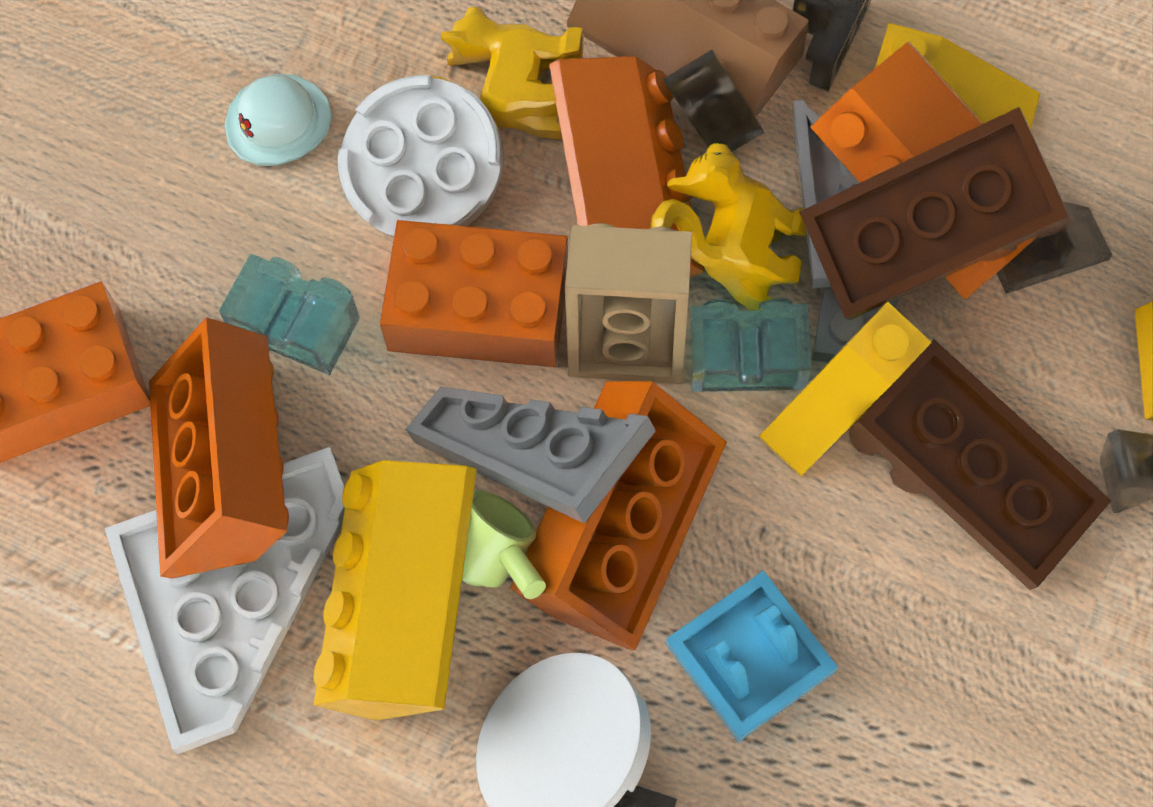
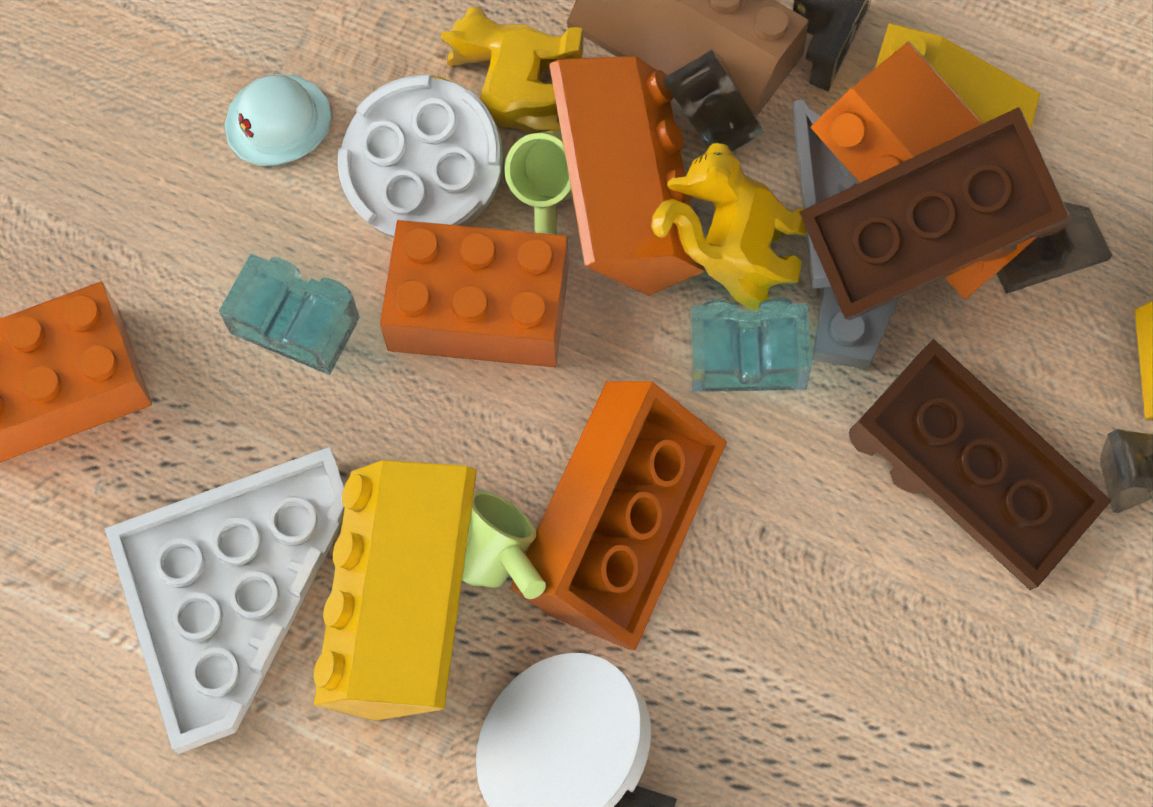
(216, 452): orange slope -> none
(531, 447): light grey wing -> none
(539, 176): none -> yellowish green piece
(627, 302): tan slope -> none
(751, 656): medium azure plate -> none
(844, 388): yellow slope -> none

